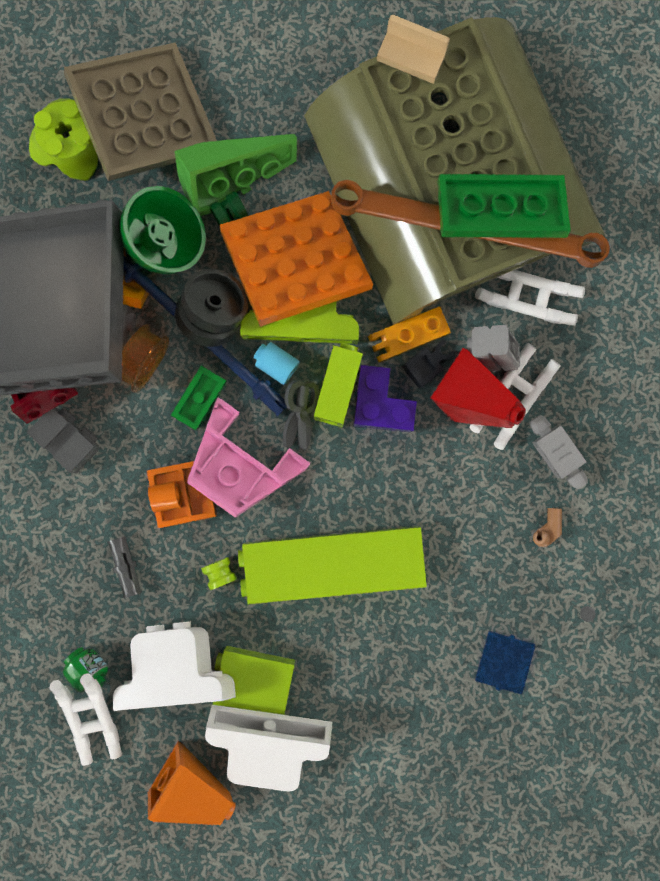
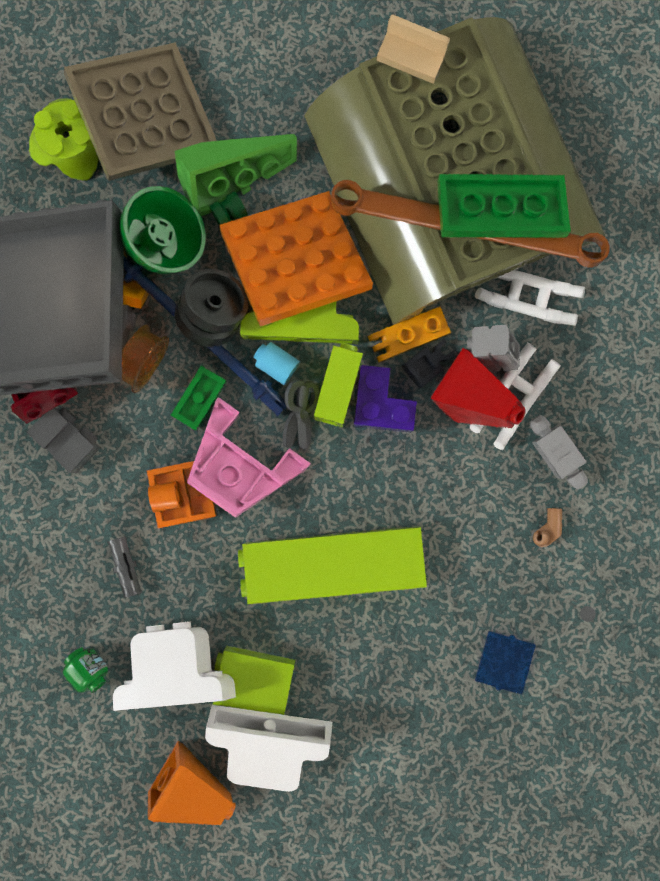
(81, 729): white piece -> none
(219, 573): lime wheel -> none

